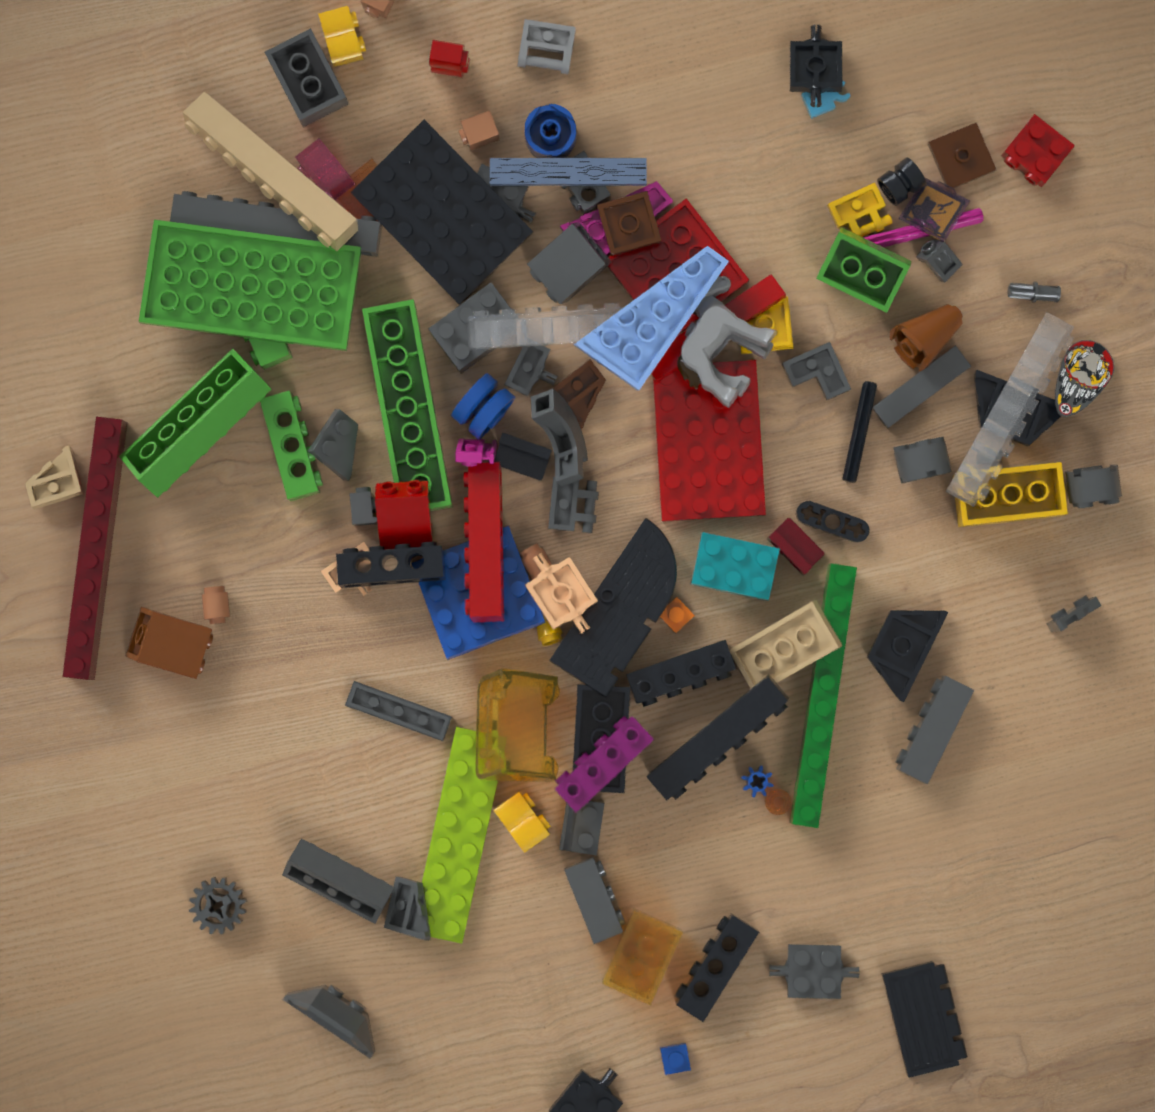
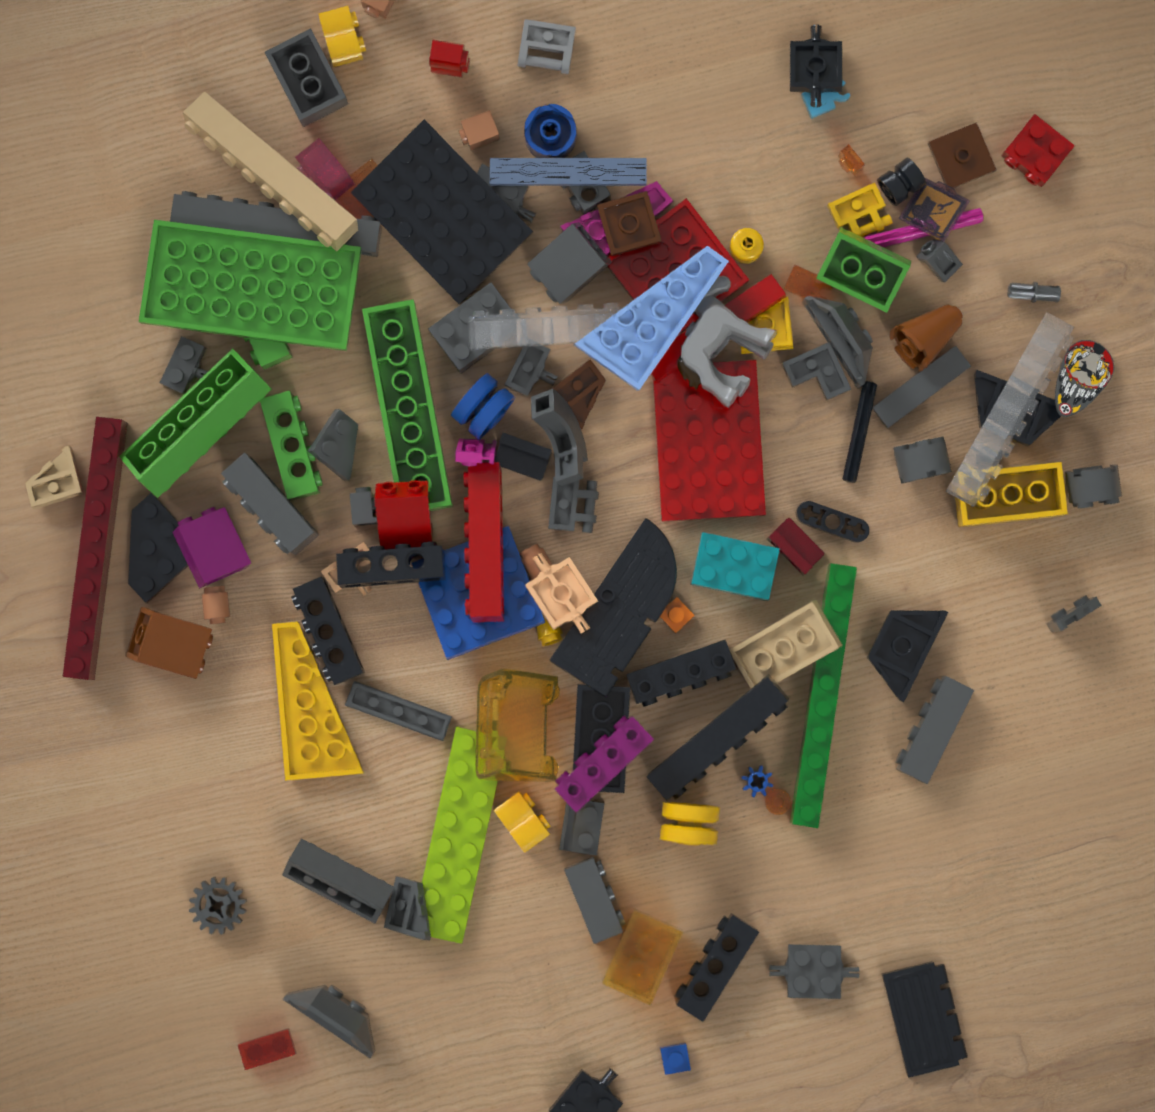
(154, 551): none -> black plate
(184, 366): none -> dark grey plate
(211, 546): none -> magenta brick
(267, 1049): none -> clear red plate
(270, 504): none -> dark grey brick
(311, 727): none -> yellow wing
(318, 591): none -> black brick
(689, 825): none -> yellow wheel
(741, 252): none -> yellow head
(802, 283): none -> clear orange plate
(841, 329): none -> dark grey wedge
(850, 160): none -> clear orange plate

